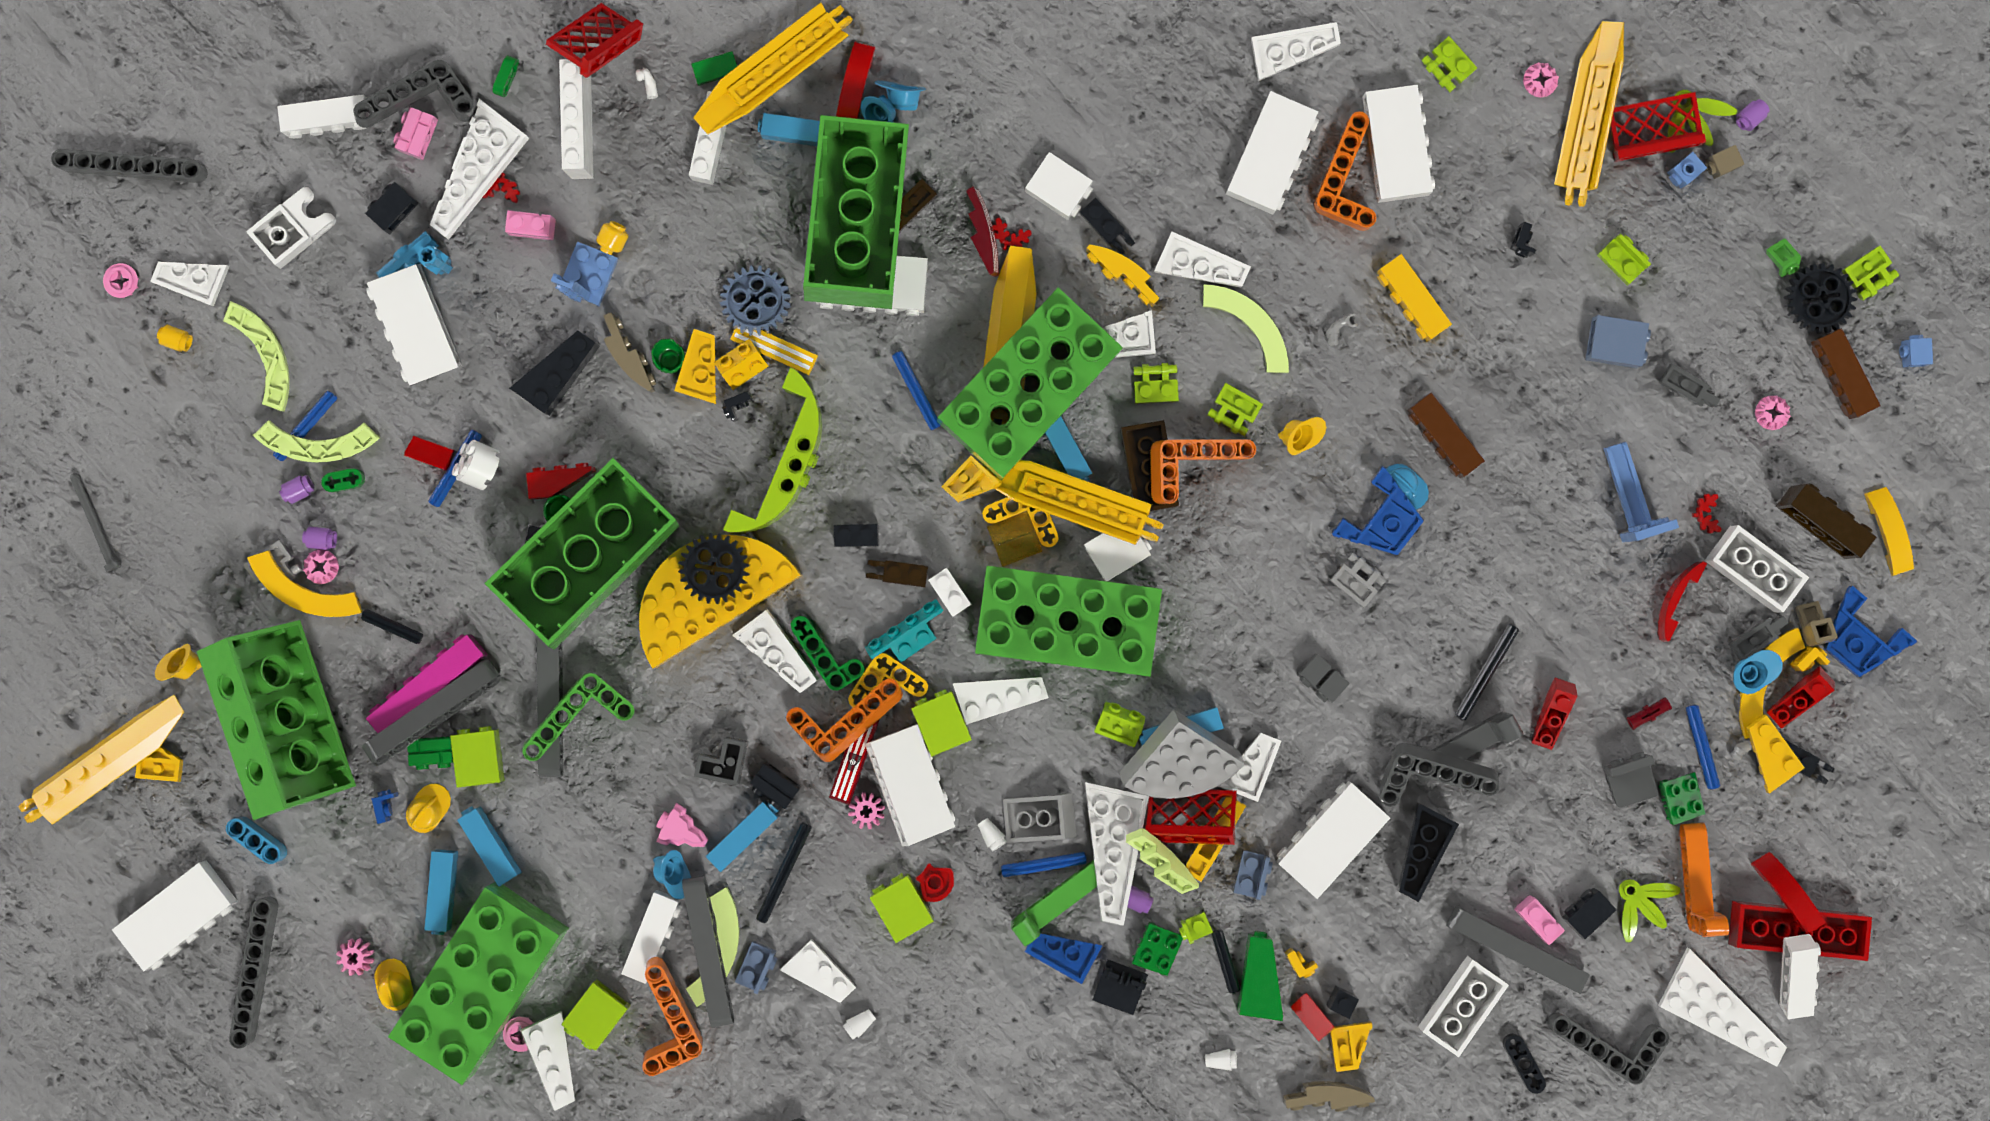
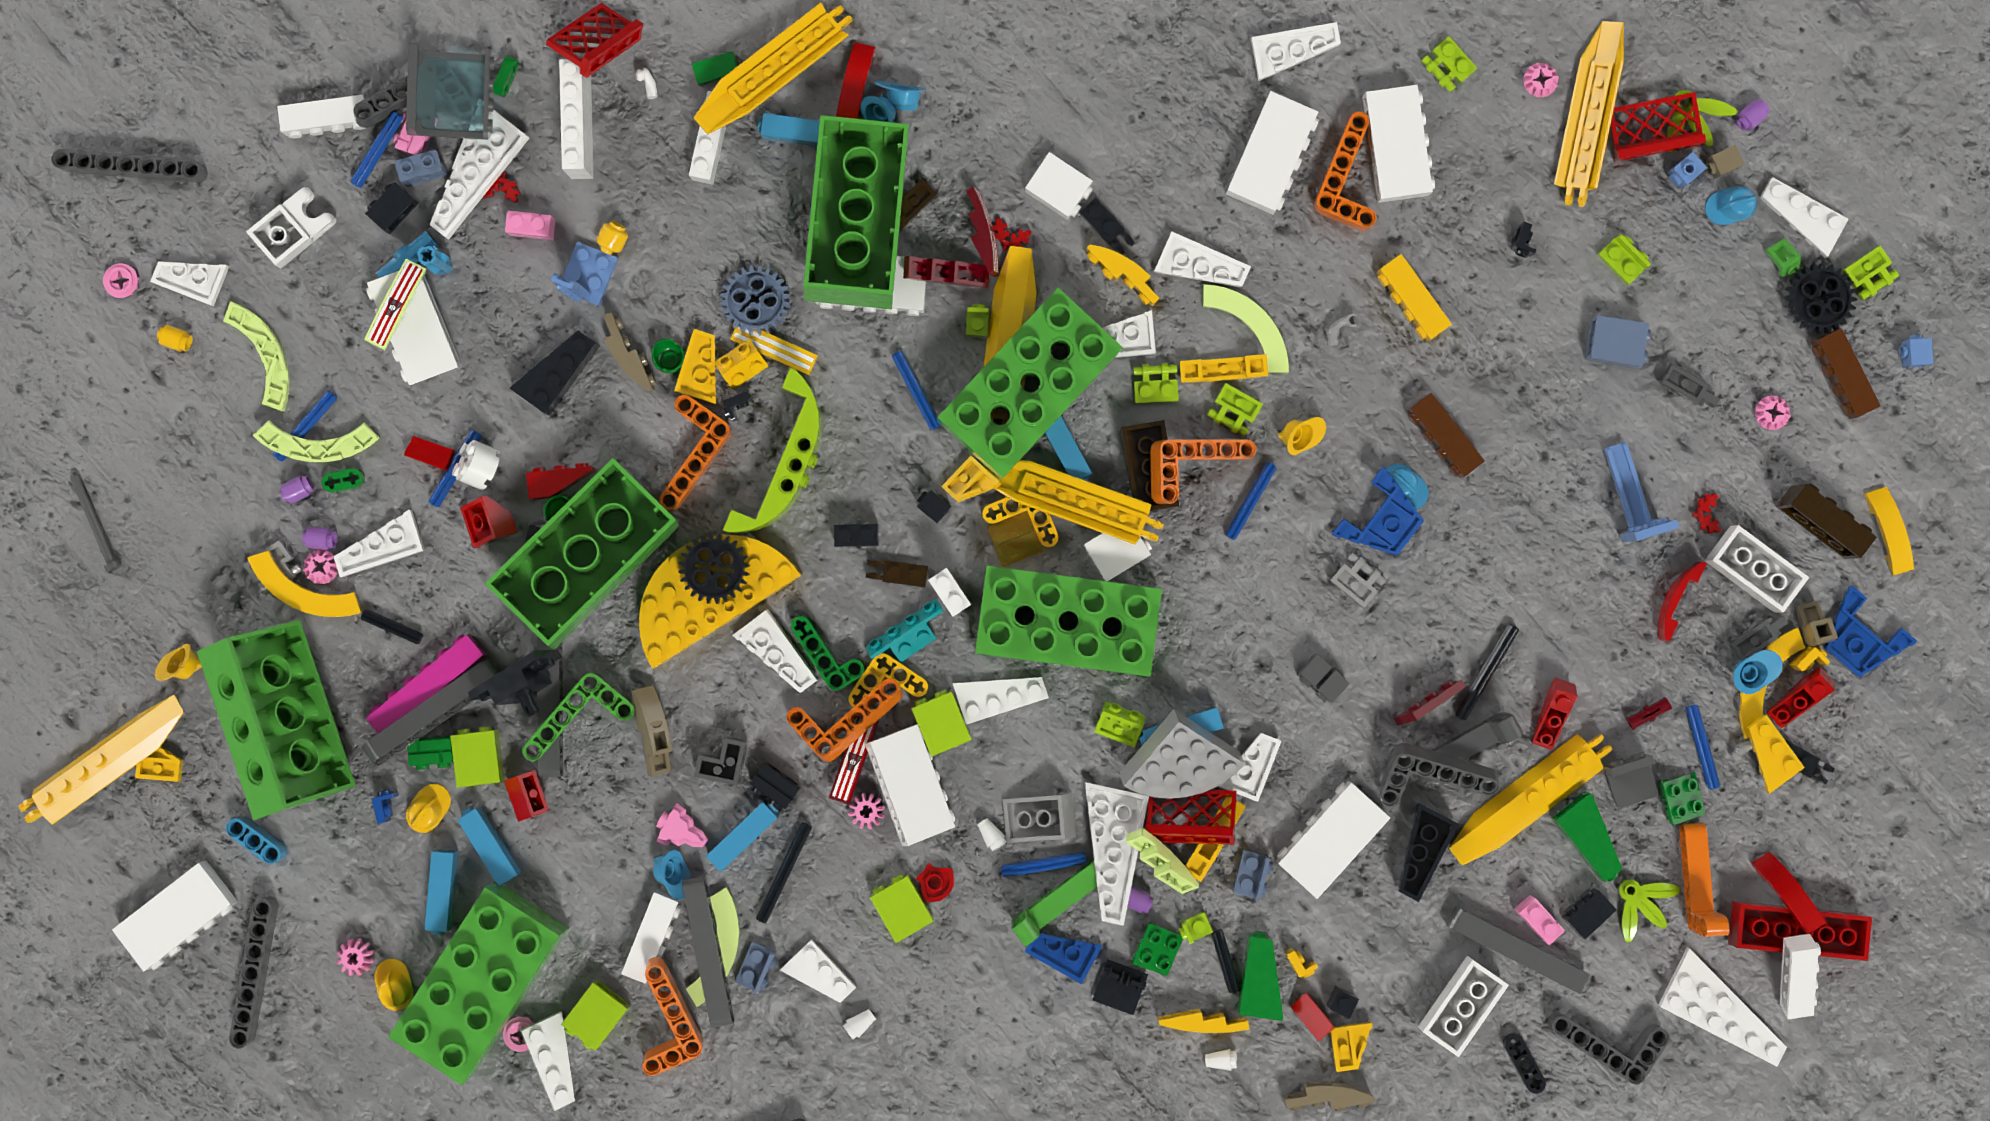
(376, 149): none -> blue axle
(389, 543): none -> white wing
(395, 304): none -> slope
(420, 168): none -> sand blue bracket
(449, 94): none -> clear light blue panel
(487, 521): none -> red slope
(519, 681): none -> black brick
(526, 795): none -> red brick
(654, 730): none -> dark tan slope
(697, 453): none -> orange beam
(933, 506): none -> black brick
(945, 272): none -> dark red slope
(977, 320): none -> lime bracket
(1194, 1022): none -> yellow slope
(1224, 369): none -> yellow slope
(1250, 501): none -> blue axle
(1430, 702): none -> dark red wing
(1529, 798): none -> yellow hinge
(1588, 835): none -> green slope
(1731, 205): none -> dark azure piece
(1810, 218): none -> white wing

